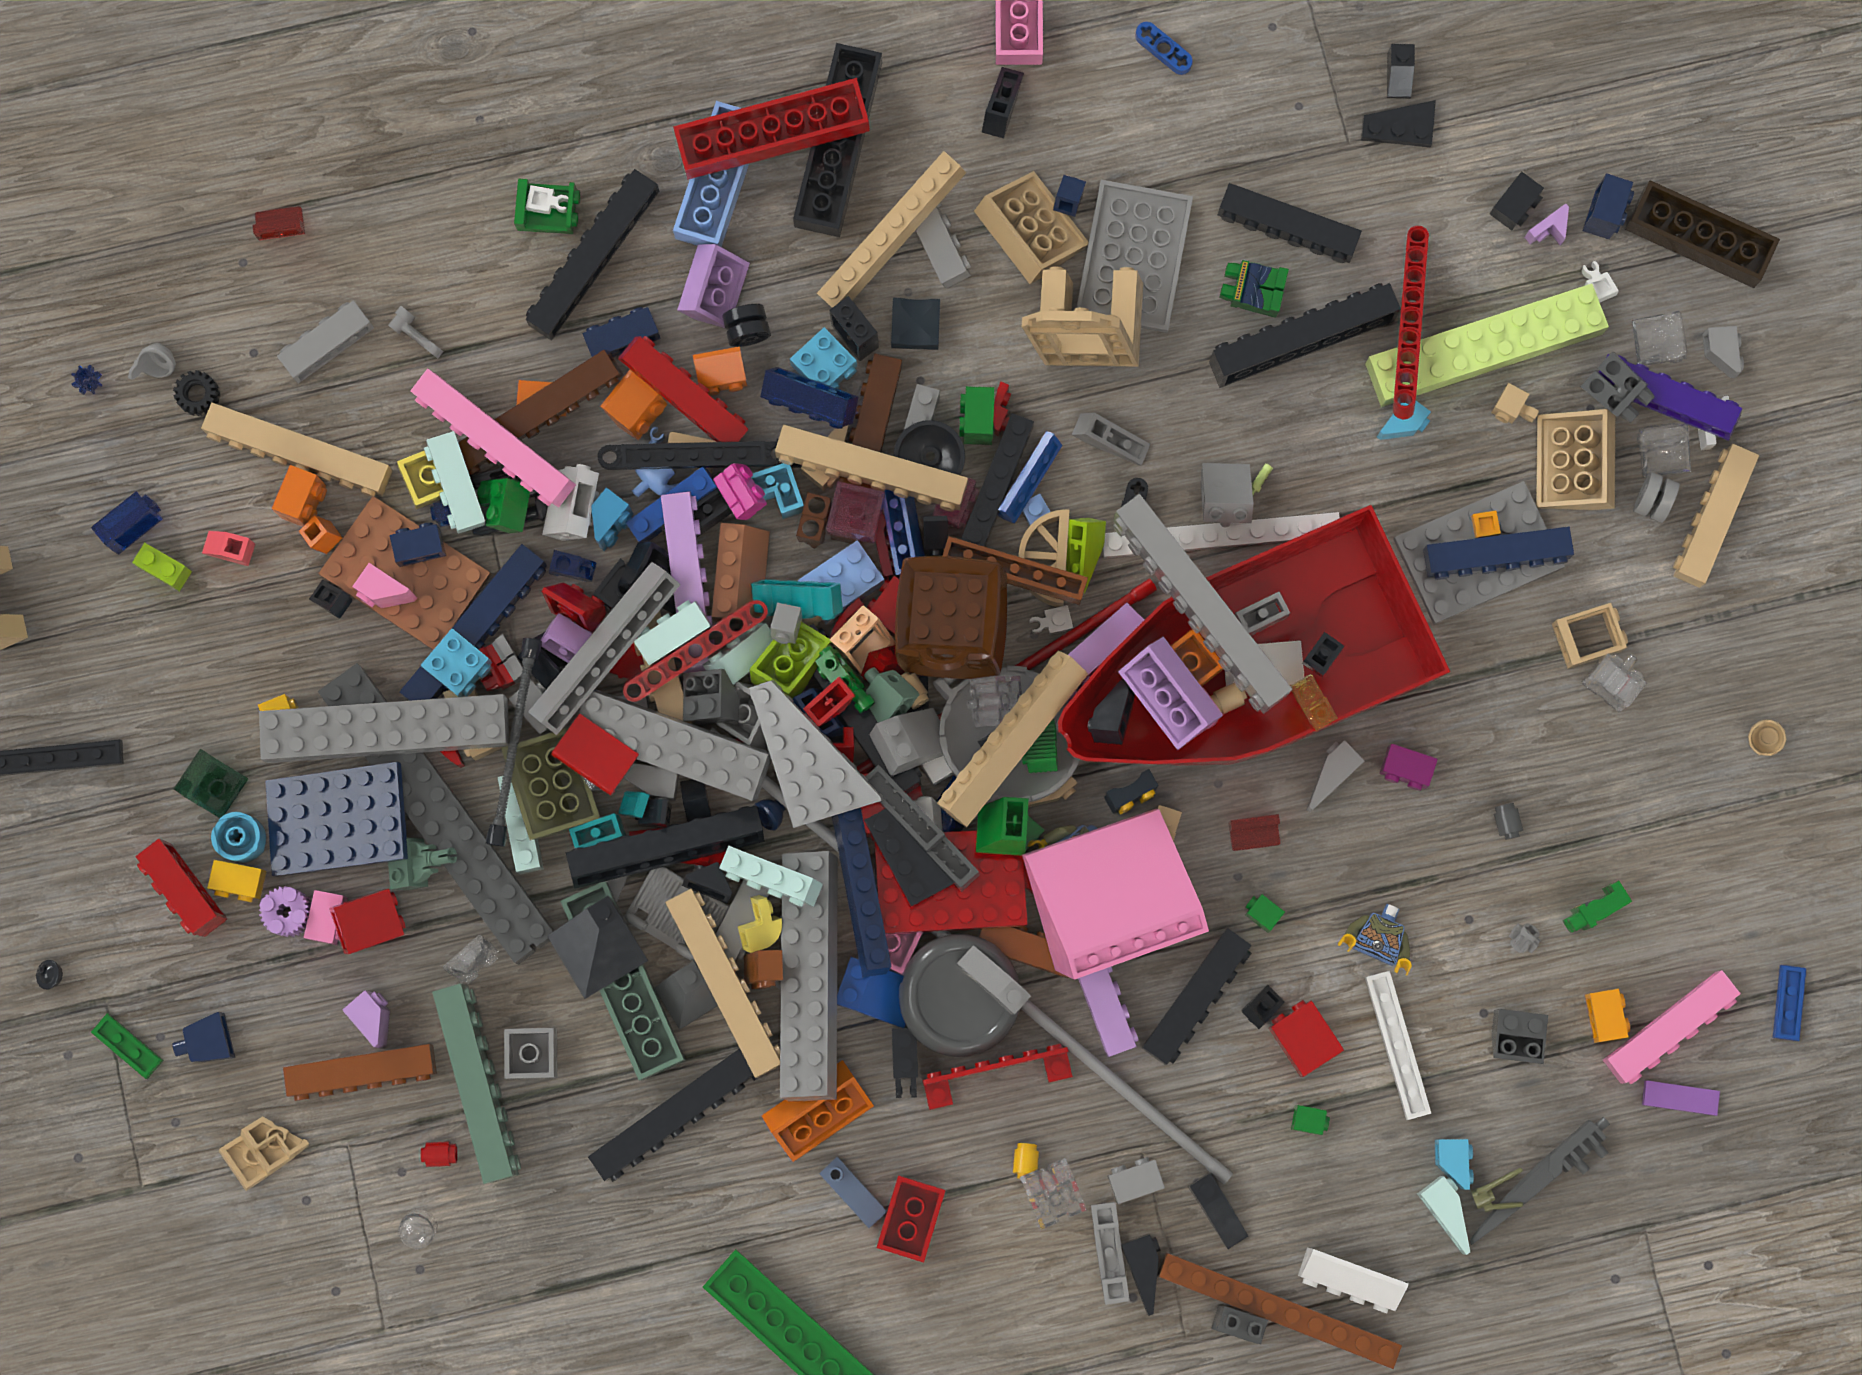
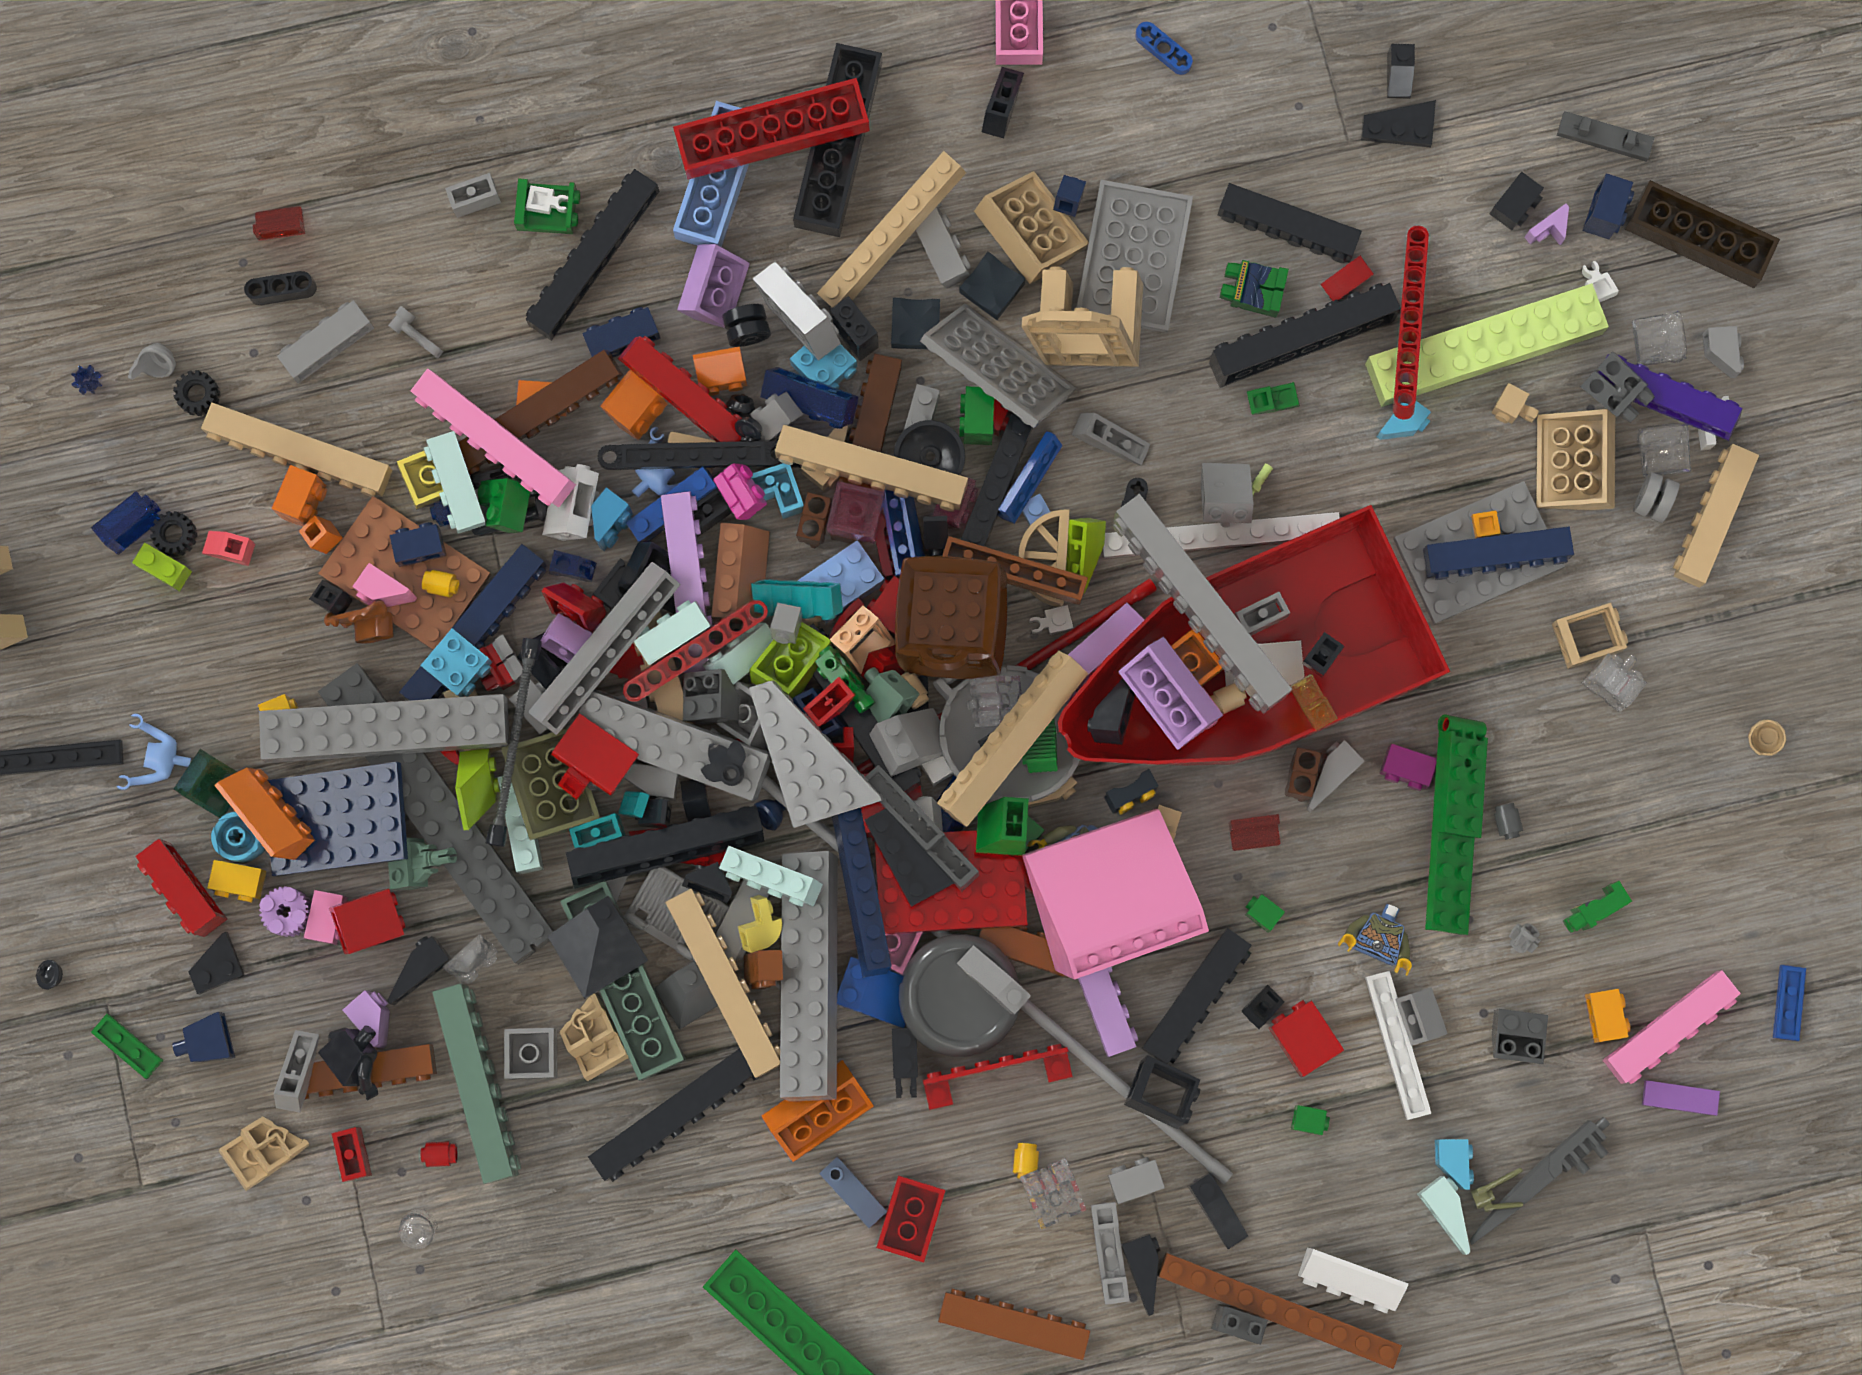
(158, 756): none -> light blue piece
(163, 524): none -> black tyre
(216, 966): none -> black wing
(266, 813): none -> orange slope
(270, 283): none -> black beam
(296, 1072): none -> light grey slope
(351, 1154): none -> red brick
(352, 1058): none -> black torso
(369, 623): none -> dark orange piece
(421, 965): none -> black slope
(440, 583): none -> yellow brick
(473, 195): none -> light grey brick
(475, 785): none -> lime slope
(573, 783): none -> red tile
(593, 1039): none -> tan slope
(724, 759): none -> black plate
(740, 404): none -> black hat
(748, 429): none -> black hat
(778, 412): none -> light grey brick
(797, 310): none -> brick
(992, 286): none -> black brick
(998, 365): none -> light grey plate
(1014, 1325): none -> dark orange brick
(1190, 1083): none -> black window
(1273, 399): none -> green slope
(1311, 773): none -> reddish brown piece
(1347, 278): none -> red slope
(1421, 1016): none -> light grey brick
(1455, 822): none -> green hinge
(1605, 136): none -> dark grey hinge

